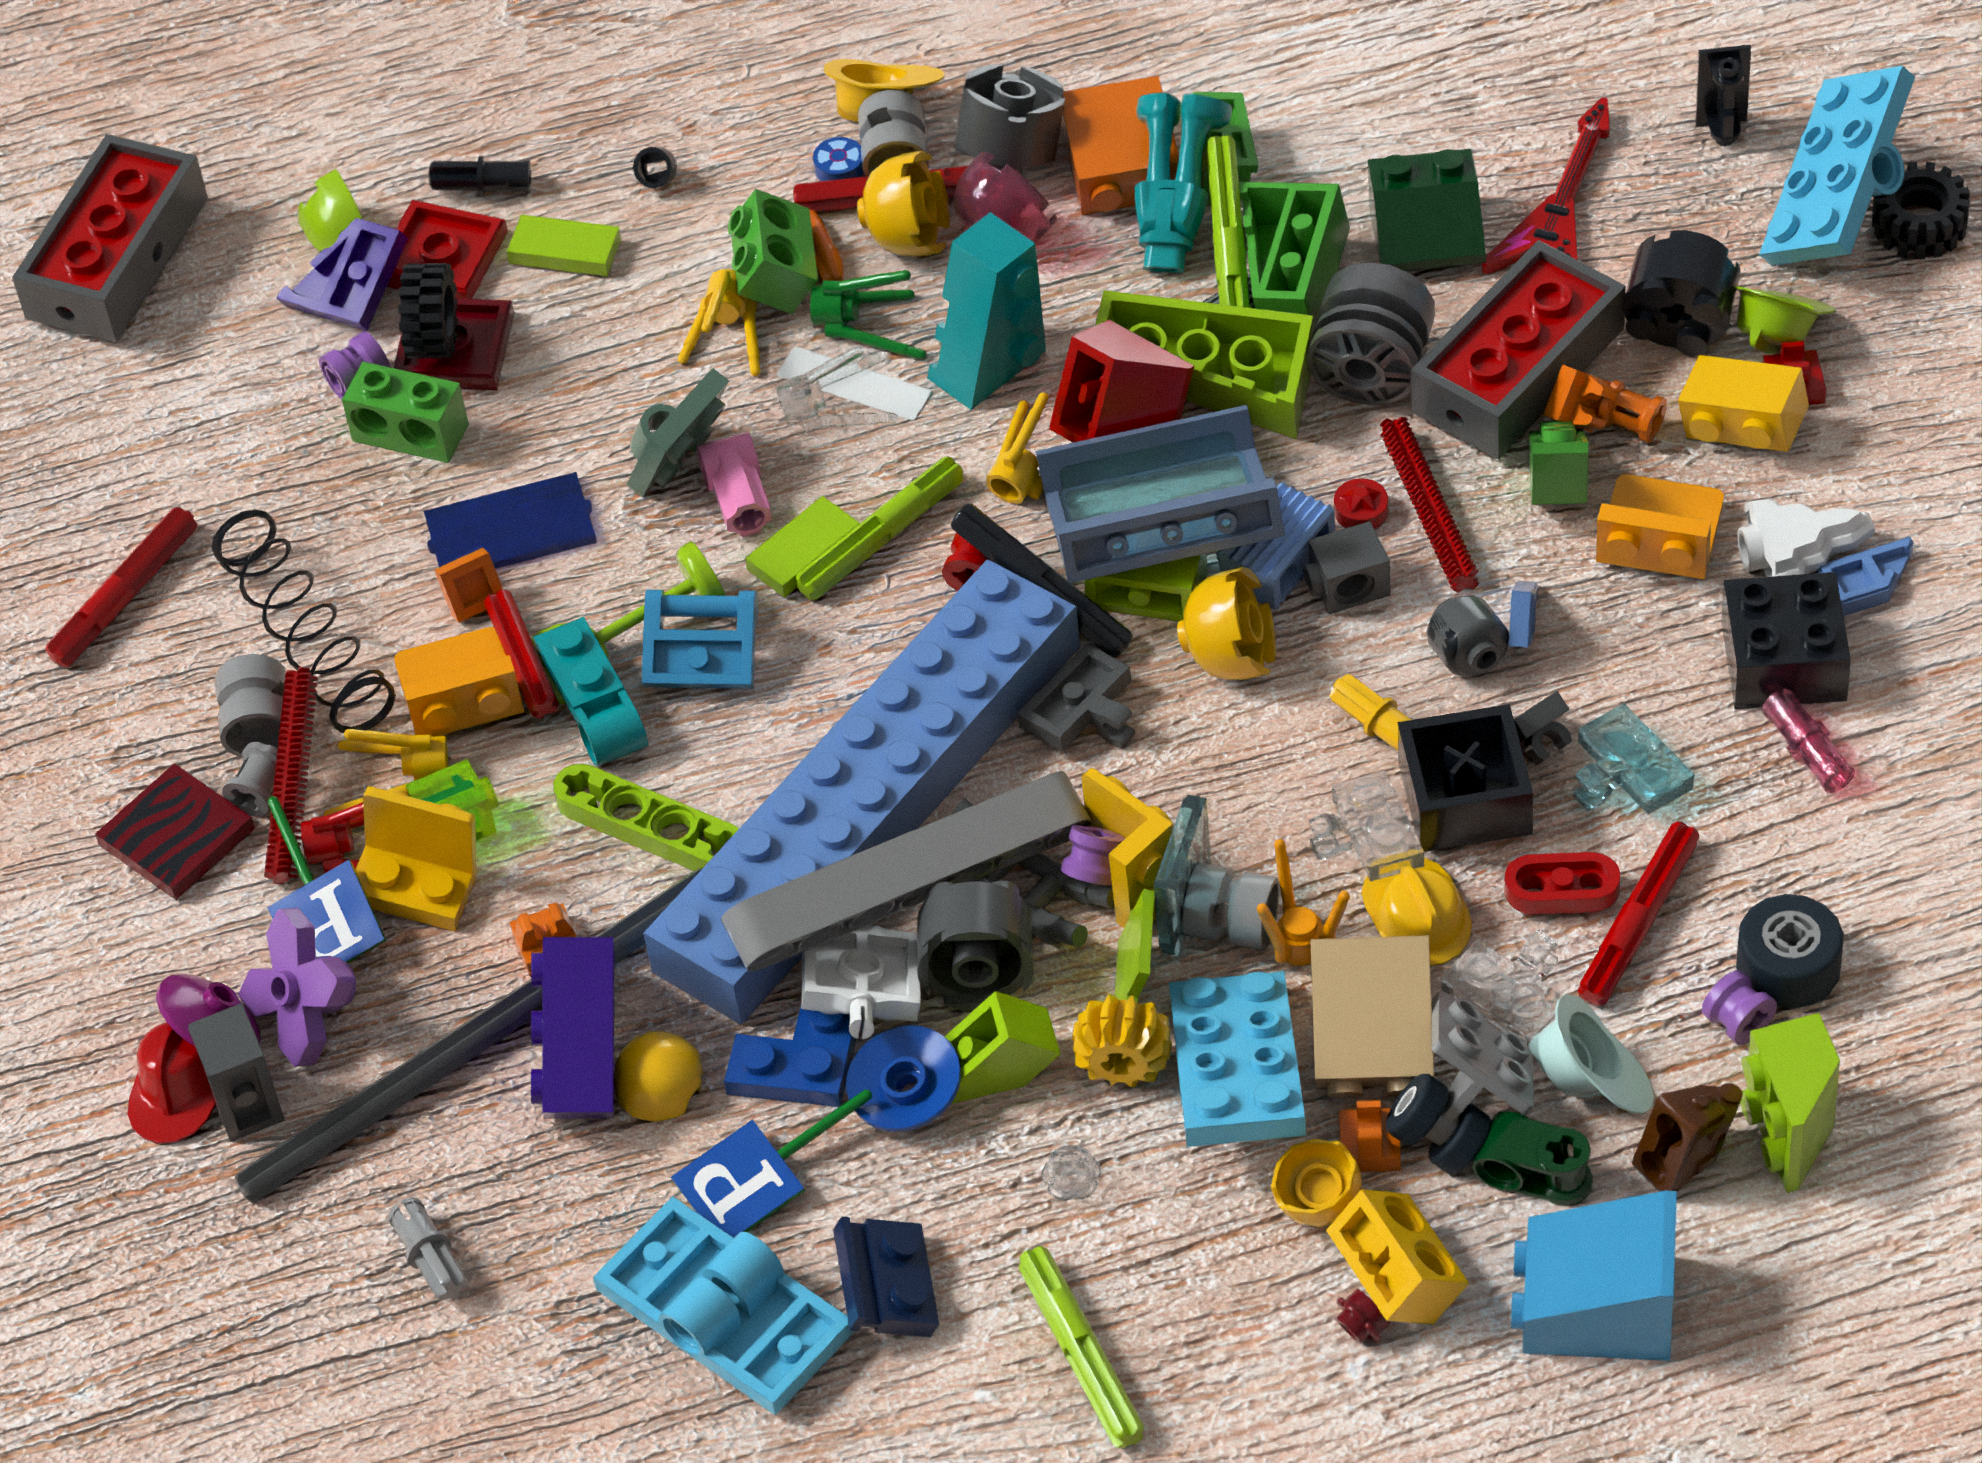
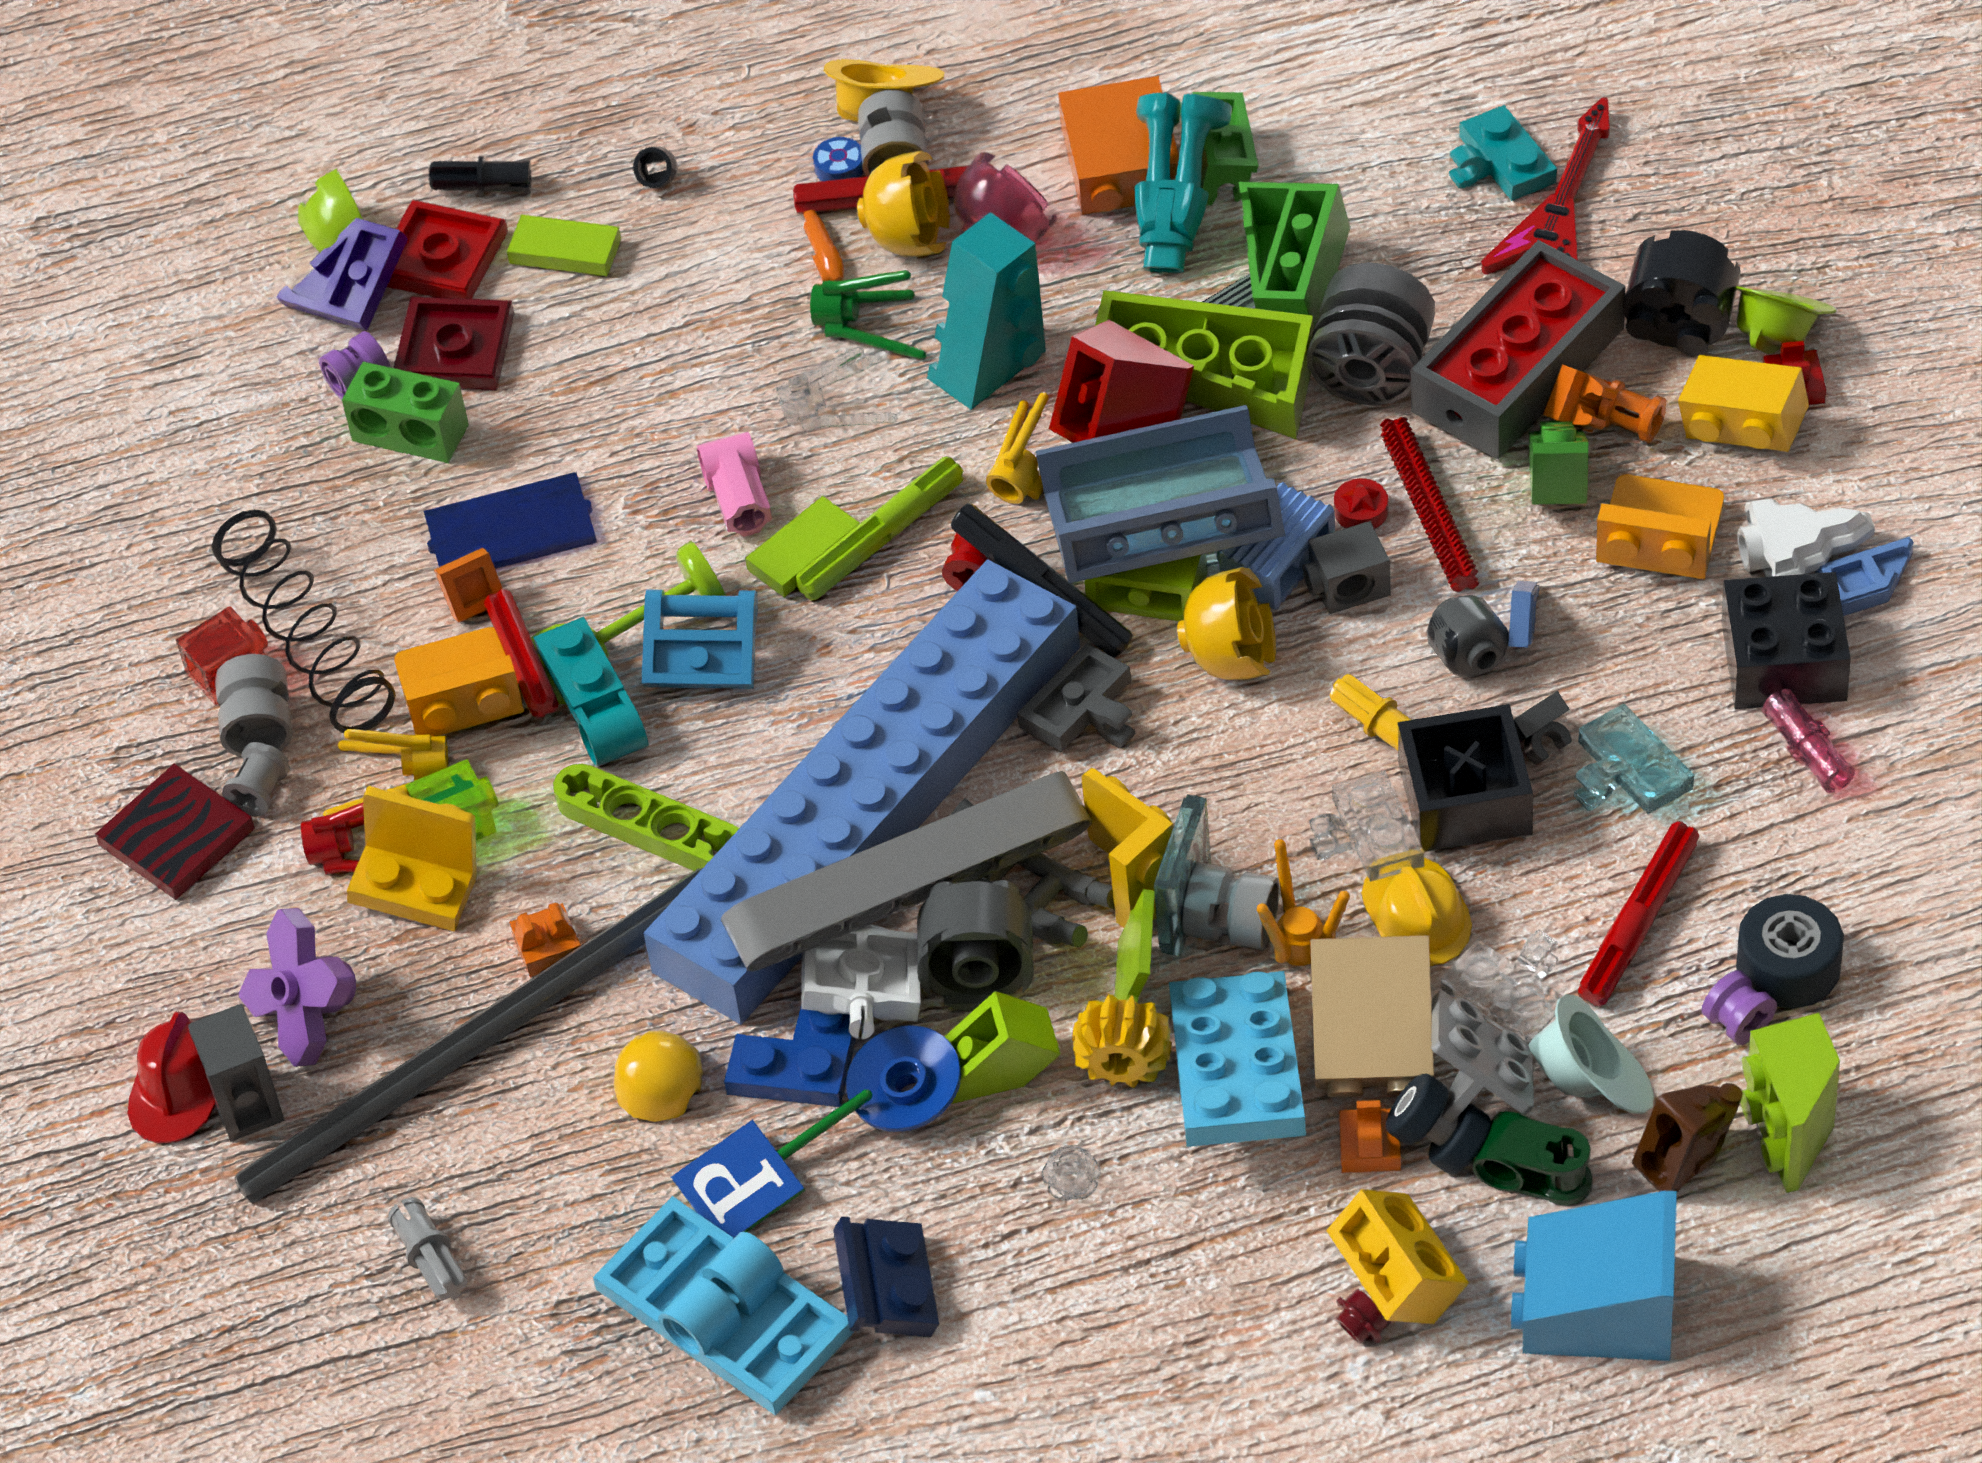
(110, 237): dark grey brick -> none
(121, 587): red axle -> none
(191, 998): magenta dish -> none
(214, 643): none -> clear red brick
(289, 769): red axle -> none
(331, 902): piece -> none
(428, 310): black tyre -> none
(574, 1028): dark purple wedge -> none
(675, 433): sand green plate -> none
(724, 307): yellow plant -> none
(773, 251): bright green brick -> none
(863, 387): white sticker -> none
(1010, 116): dark grey brick -> none
(1081, 1347): lime axle -> none
(1090, 854): medium lavender wheel -> none
(1227, 222): lime axle -> none
(1316, 1181): yellow hair -> none
(1426, 210): dark green slope -> none
(1503, 149): none -> teal plate
(1562, 882): red plate -> none
(1723, 91): black hinge -> none
(1840, 166): medium azure plate -> none
(1923, 232): black tyre -> none

